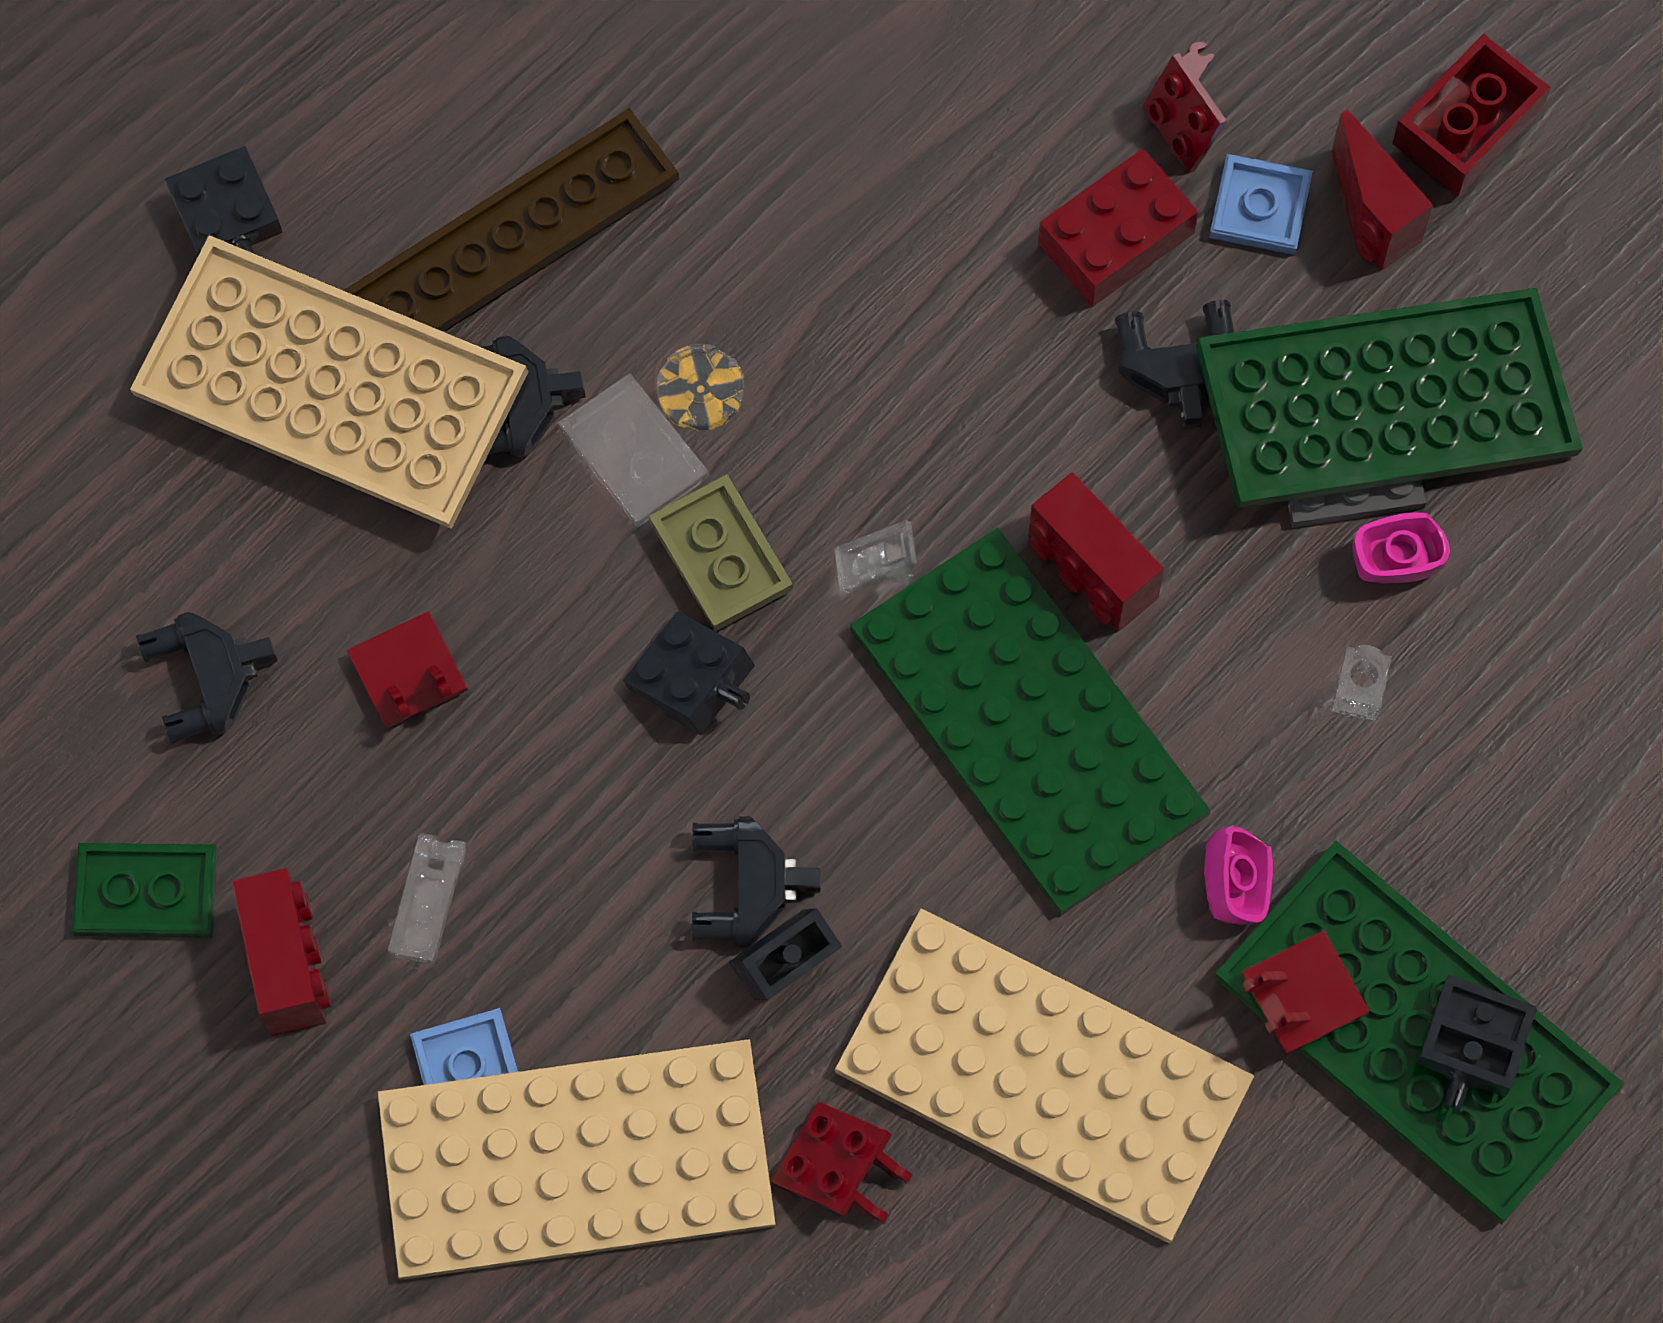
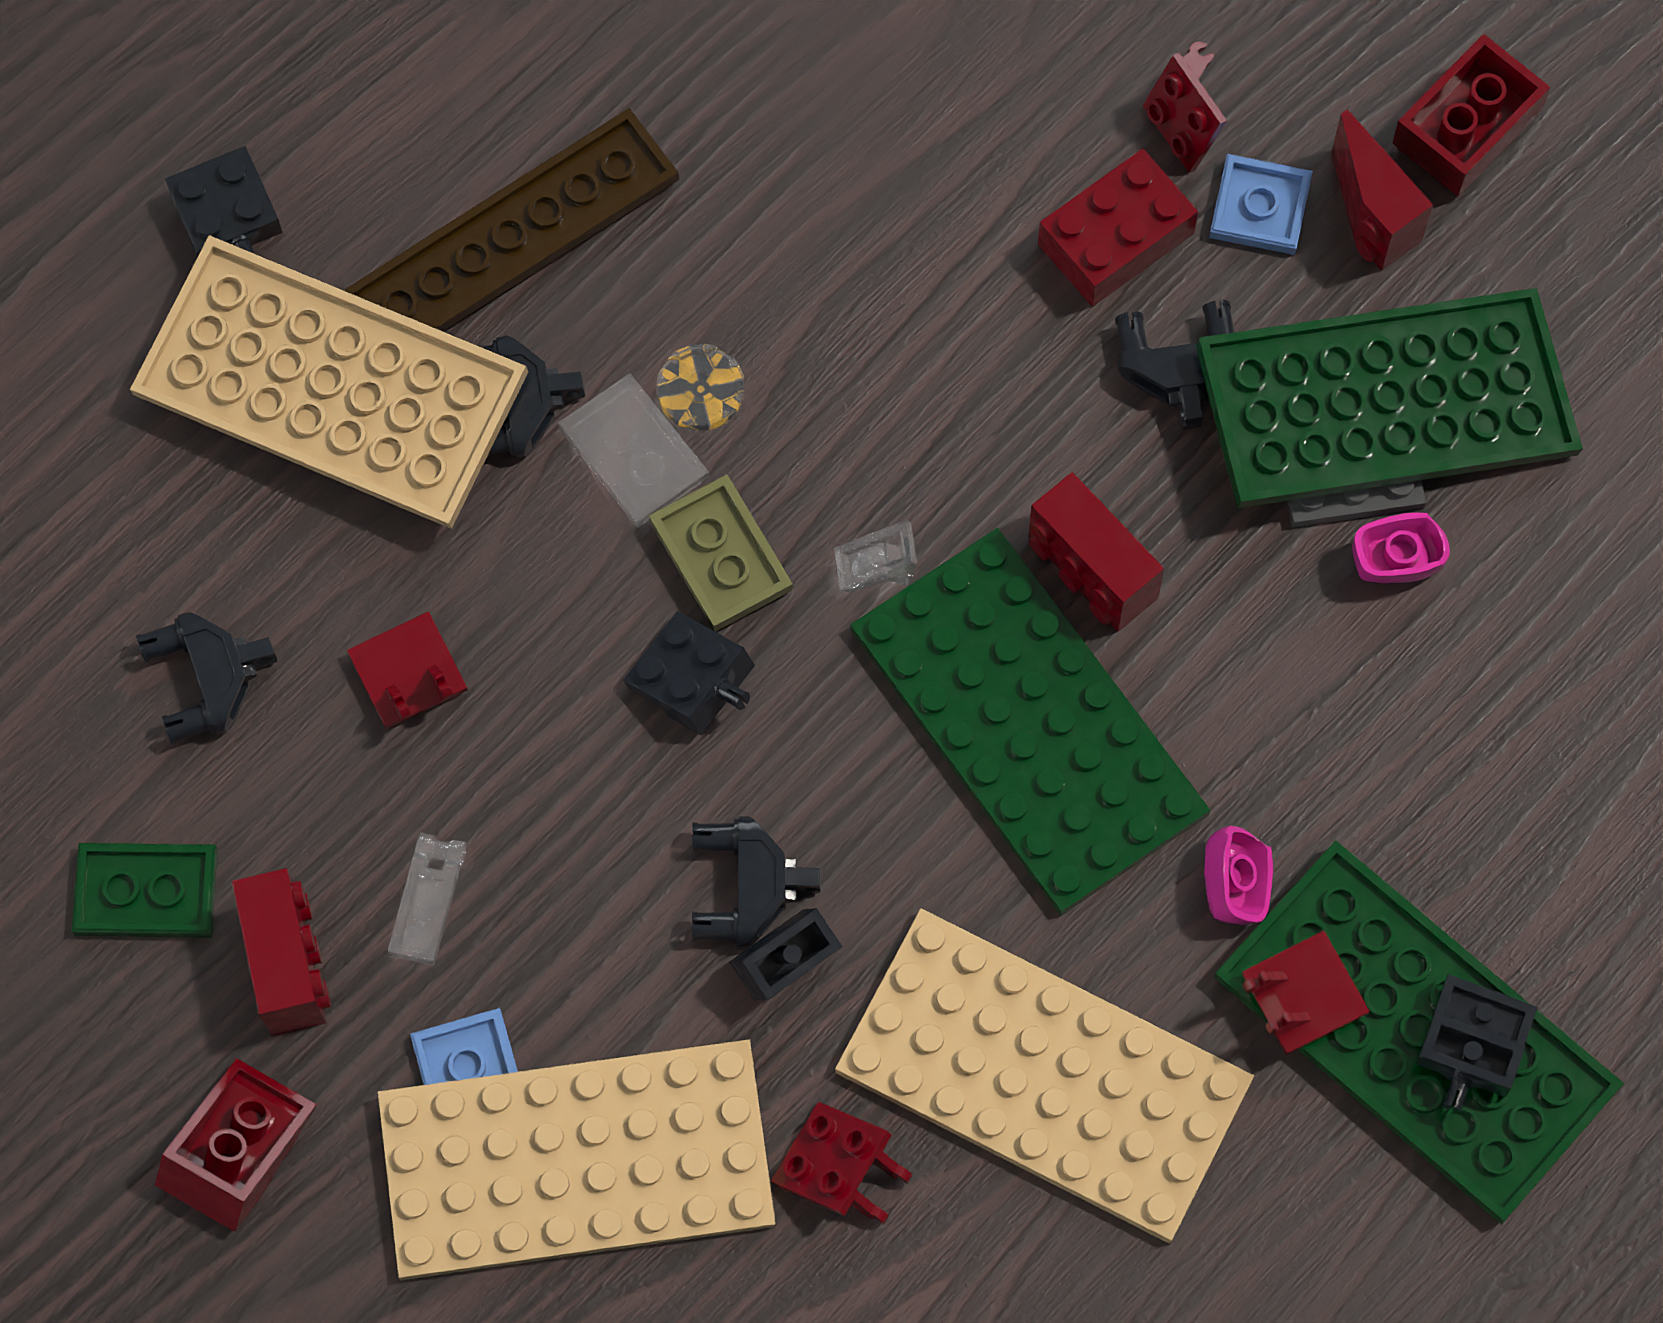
(233, 1144): none -> dark red slope
(1358, 700): clear brick -> none

